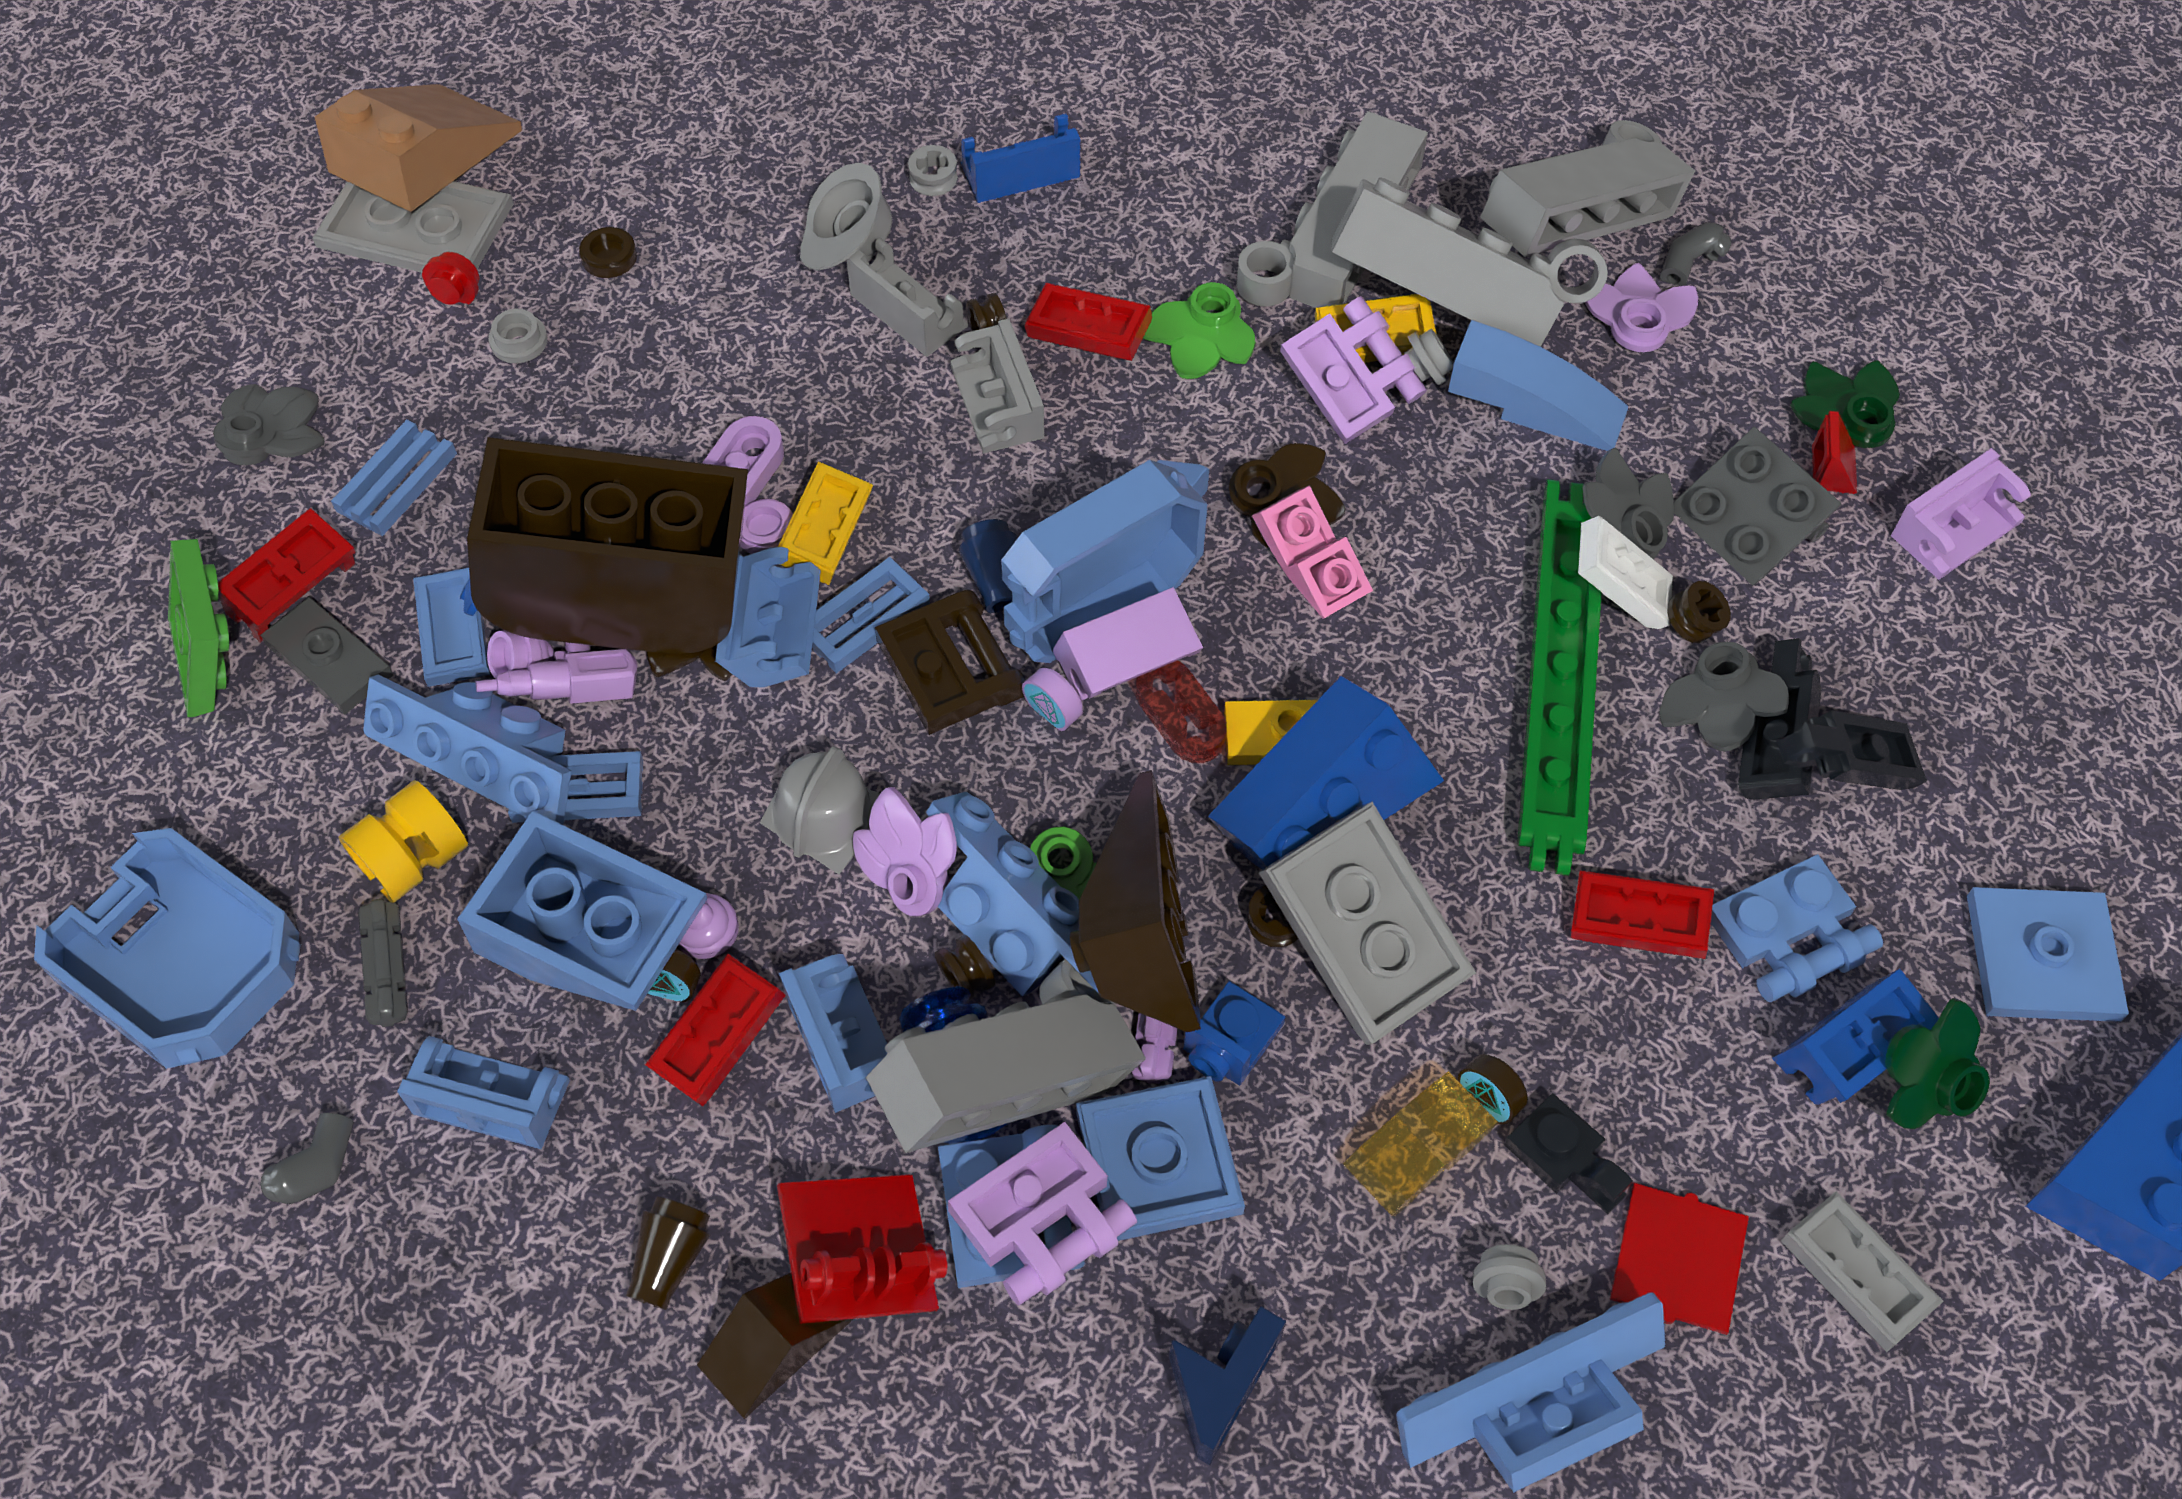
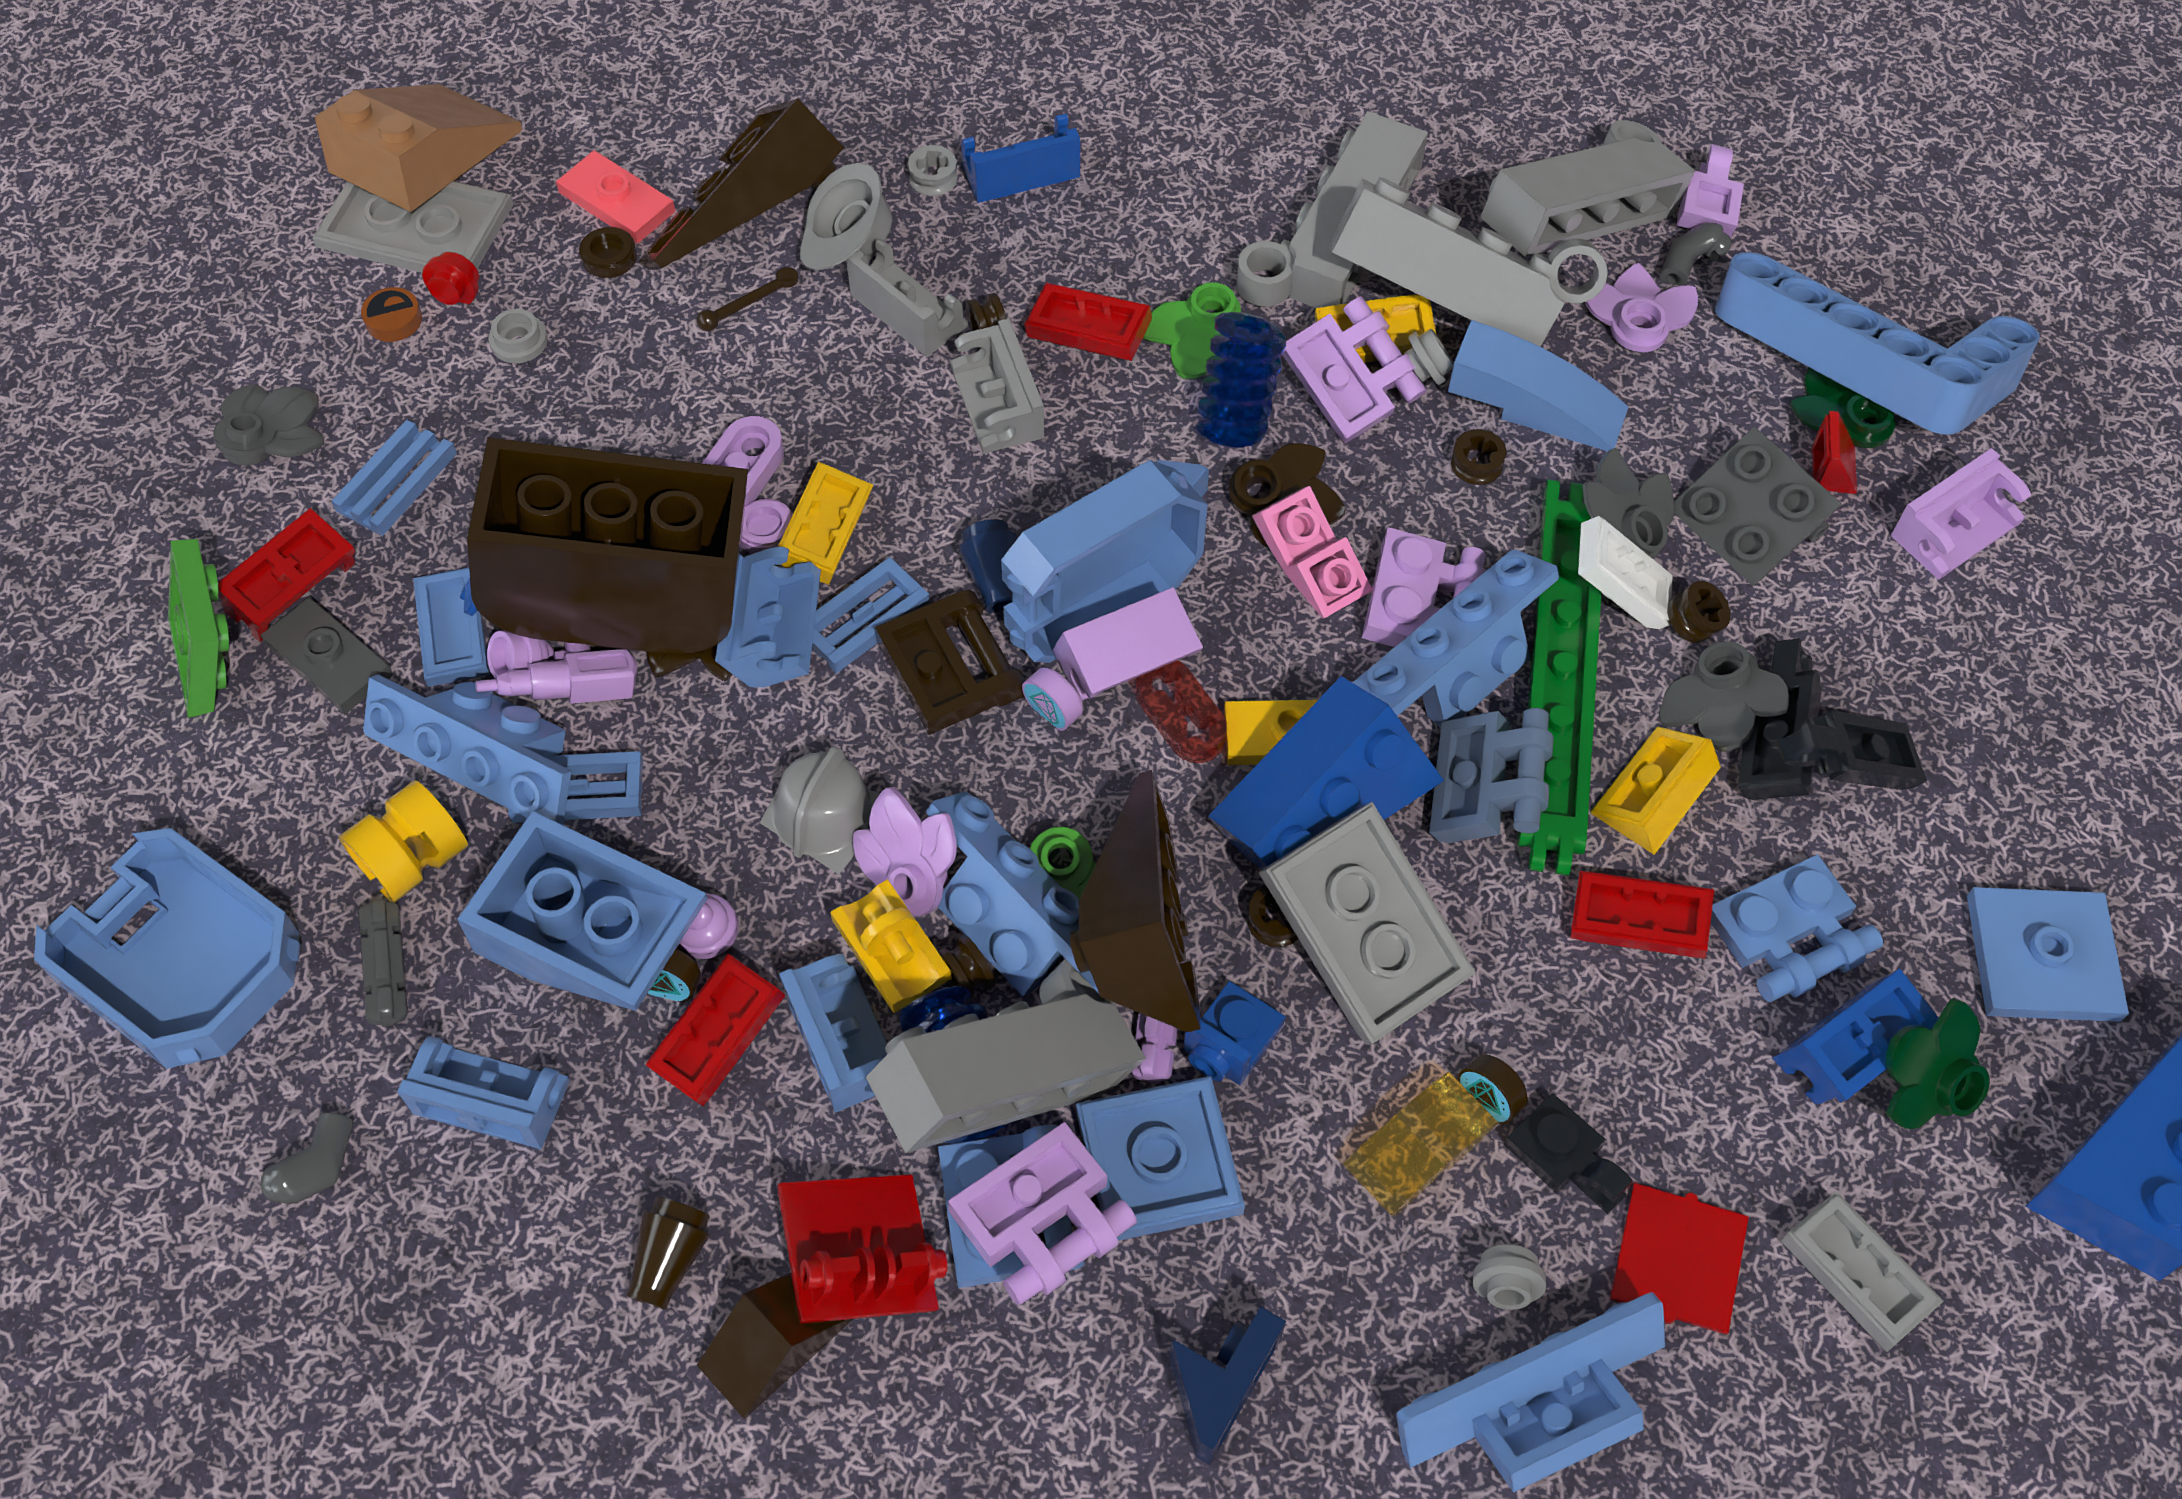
(391, 314): none -> dark orange tile
(615, 196): none -> coral plate
(708, 320): none -> dark brown hinge
(769, 162): none -> dark brown wedge
(891, 946): none -> yellow hips
(1240, 379): none -> clear blue piece
(1407, 584): none -> lavender plate
(1465, 645): none -> medium blue bracket
(1473, 770): none -> sand blue plate
(1485, 442): none -> dark brown bush
(1658, 787): none -> yellow slope
(1711, 194): none -> lavender plate
(1873, 354): none -> medium blue beam

